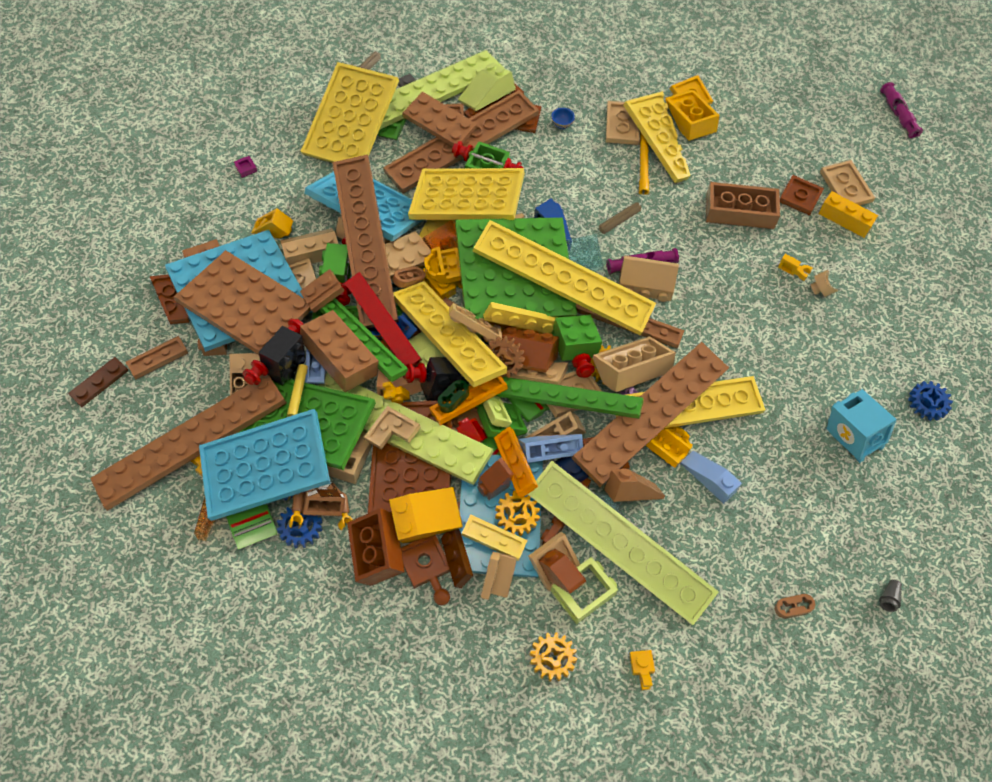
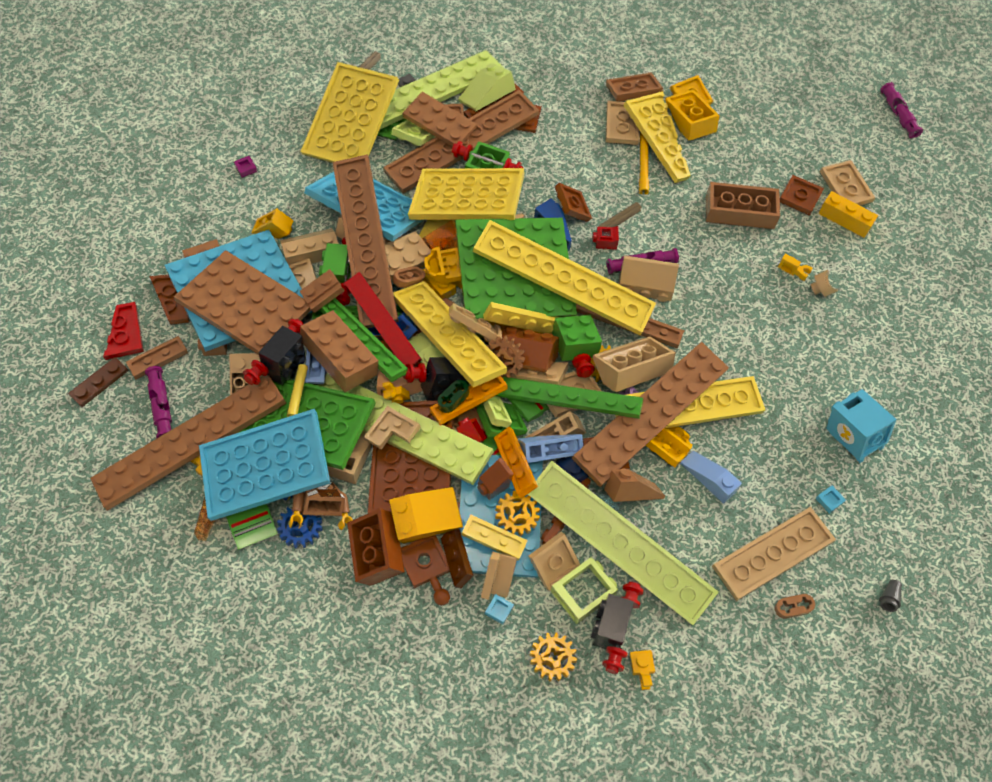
(125, 332): none -> red wing
(158, 398): none -> magenta piece
(411, 133): none -> yellowish green plate
(499, 609): none -> medium azure plate
(561, 571): dark orange slope -> none
(562, 117): blue piece -> none
(573, 202): none -> dark orange plate
(585, 252): clear light blue tile -> none
(606, 237): none -> red window
(613, 623): none -> brick
(633, 86): none -> medium nougat plate
(773, 553): none -> tan plate
(830, 499): none -> medium azure plate
(929, 400): blue gear -> none

